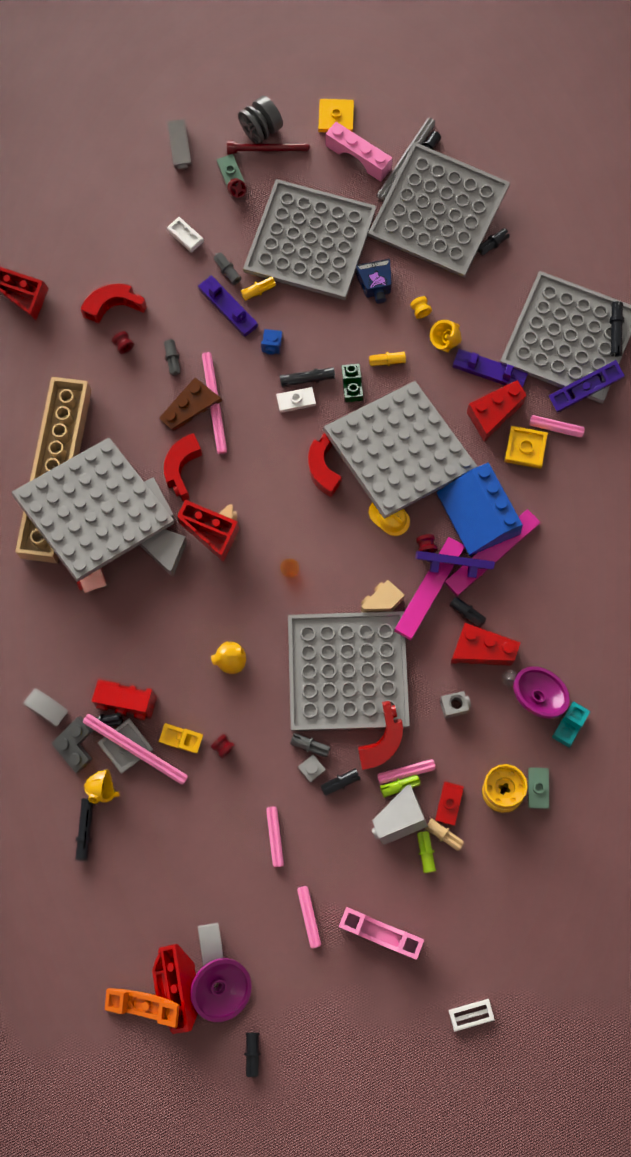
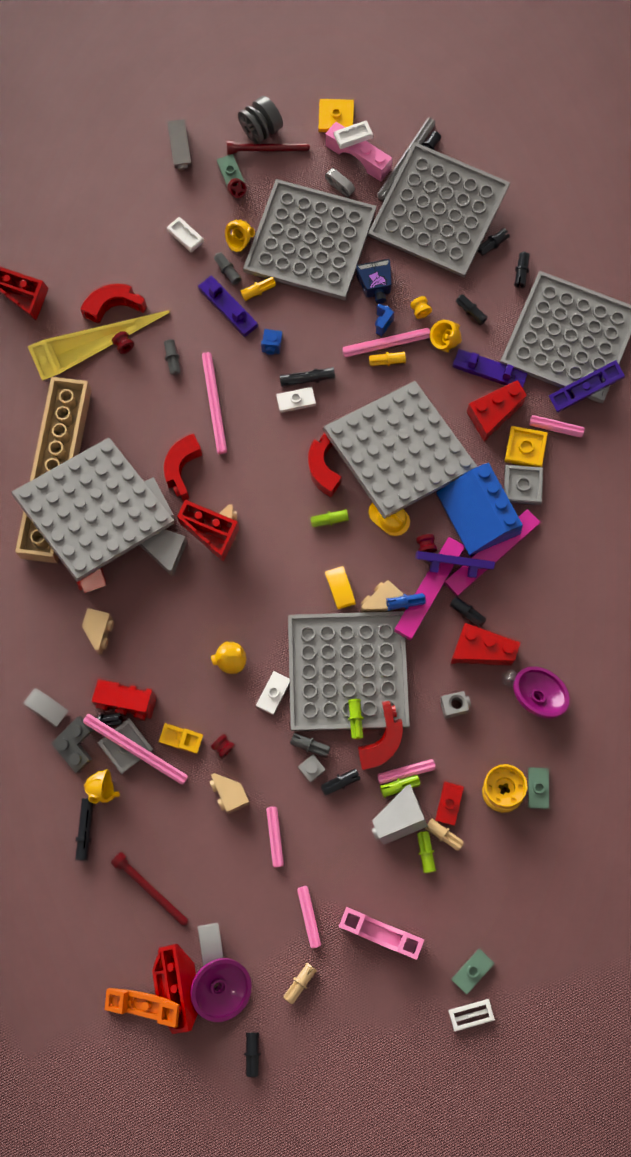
(62, 352): none -> light yellow plate
(97, 626): none -> tan slope
(121, 862): none -> dark red piece
(190, 402): reddish brown wing -> none
(231, 793): none -> tan slope
(240, 234): none -> yellow helmet
(273, 693): none -> white plate
(289, 567): clear orange plate -> none
(299, 983): none -> tan axle
(329, 518): none -> lime axle
(339, 182): none -> light grey beam
(340, 587): none -> yellow slope
(352, 382): dark green slope -> none
(353, 134): none -> white plate
(355, 718): none -> lime axle
(385, 318): none -> blue bracket
(386, 342): none -> bright pink axle
(405, 601): none -> blue axle
(471, 309): none -> black axle
(472, 971): none -> sand green plate
(522, 269): none -> black axle
(523, 484): none -> light grey plate
(571, 724): teal slope -> none
(616, 328): black pin -> none

